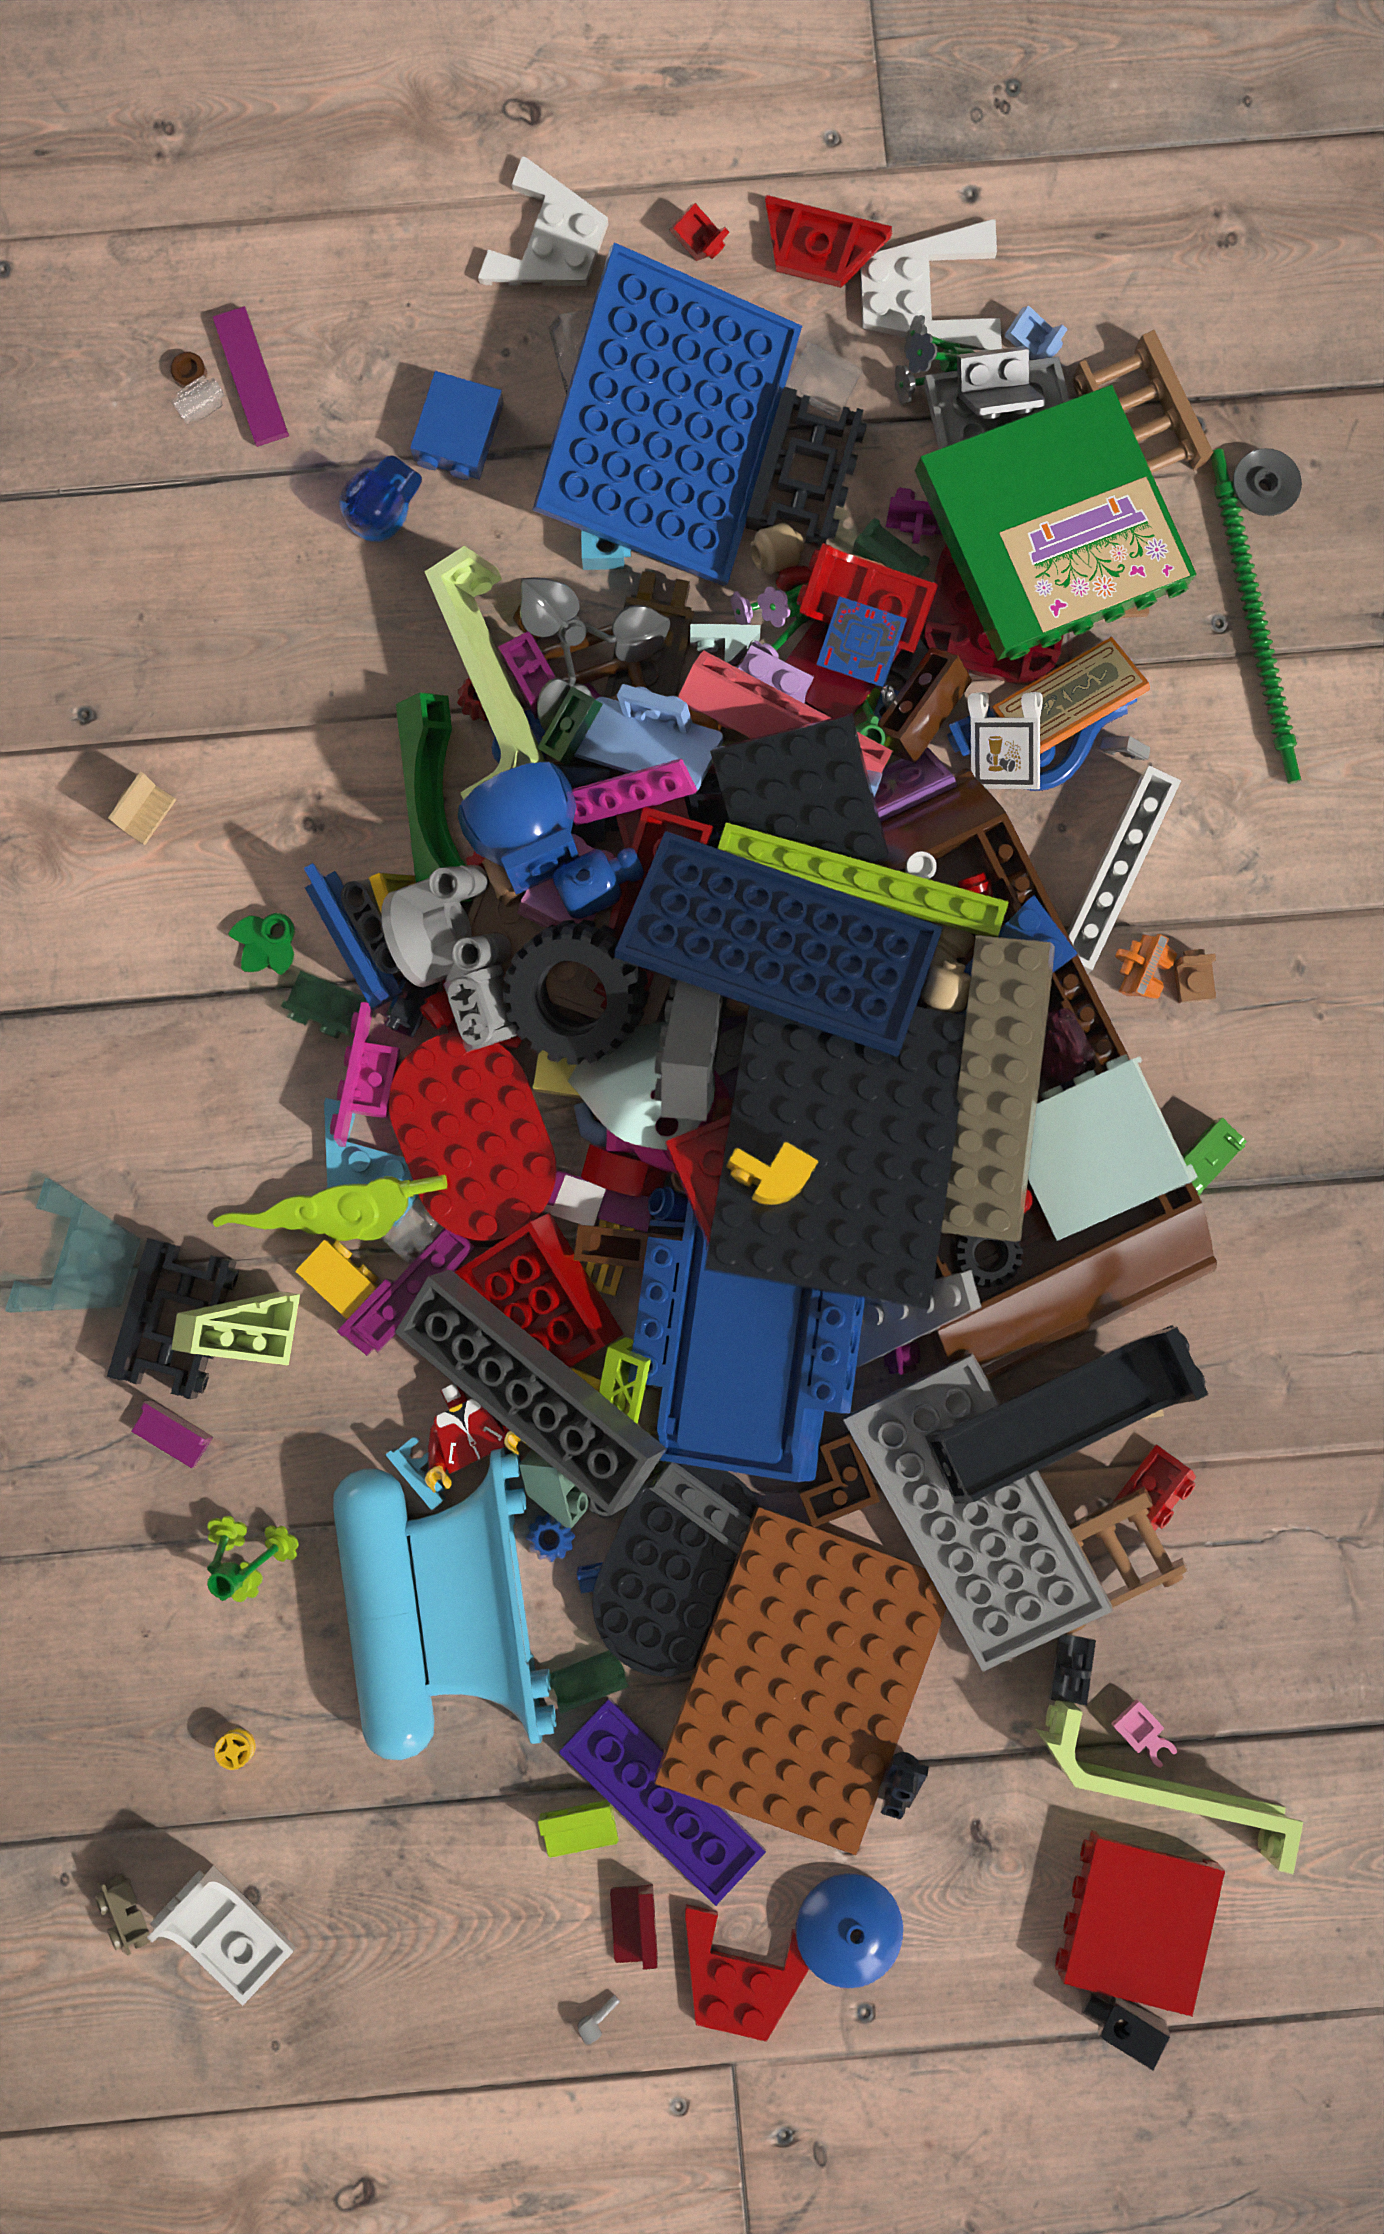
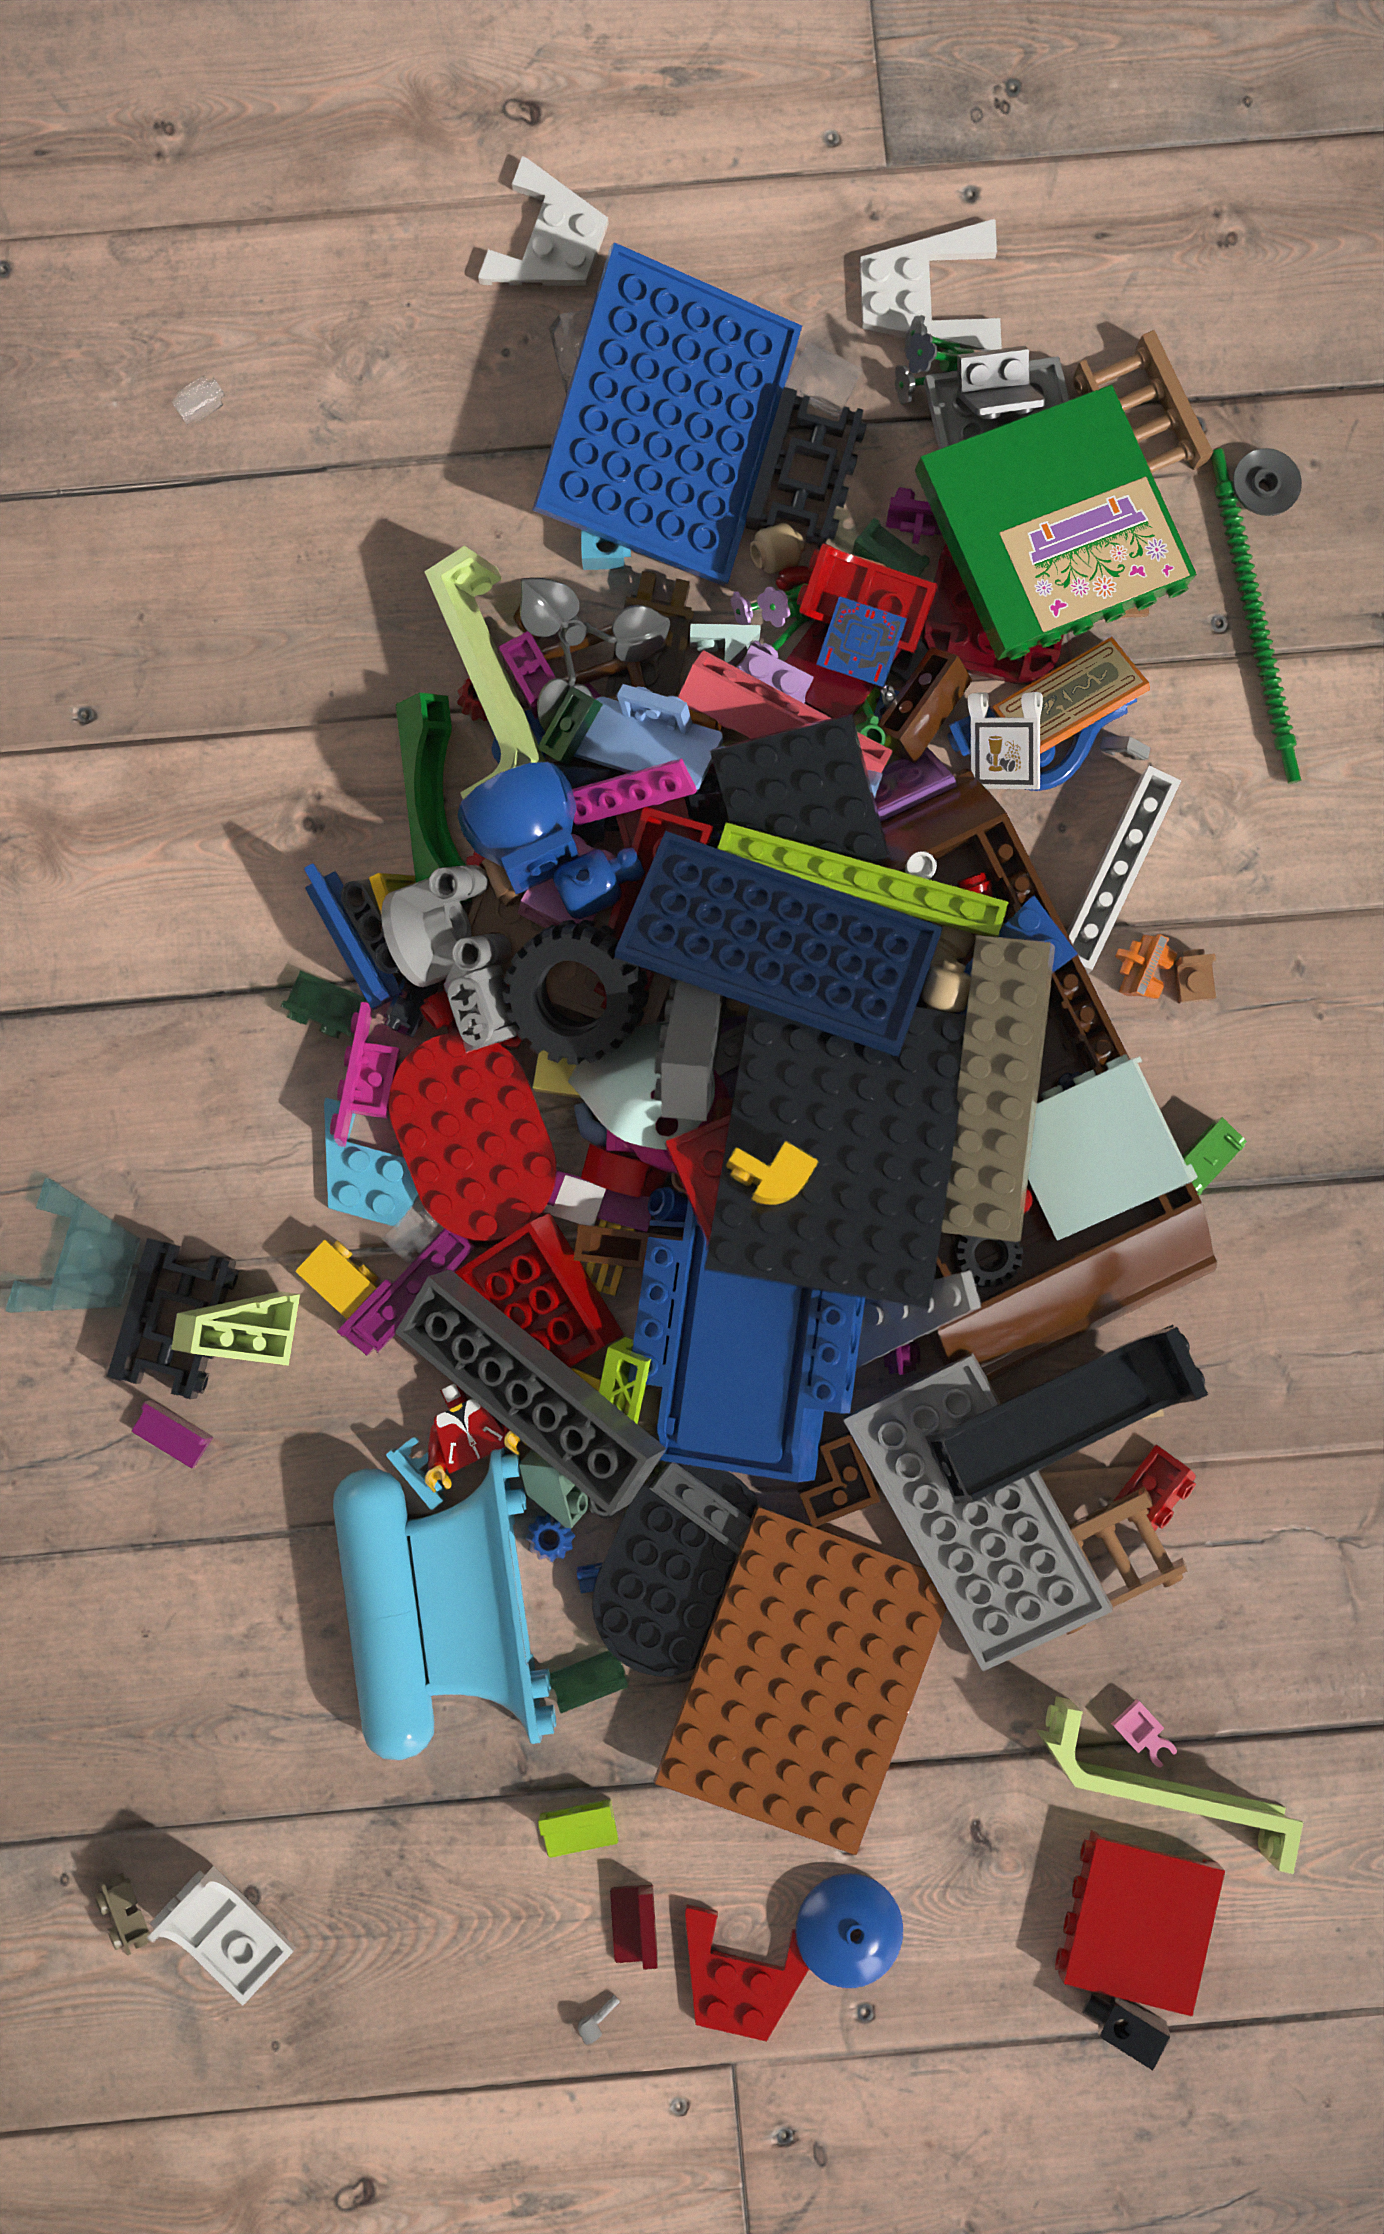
(141, 808): tan piece -> none
(187, 368): reddish brown tile -> none
(227, 1751): yellow wheel -> none
(243, 1579): plant -> none
(250, 376): magenta tile -> none
(261, 946): green plate -> none
(342, 1210): lime piece -> none
(378, 499): clear blue piece -> none
(456, 426): blue brick -> none
(690, 1833): dark purple plate -> none
(699, 233): red bracket -> none
(821, 242): red wing -> none
(901, 1784): black hips -> none
(1035, 334): light blue bracket -> none
(1072, 1669): black hips -> none
(1073, 1045): clear pink plate -> none

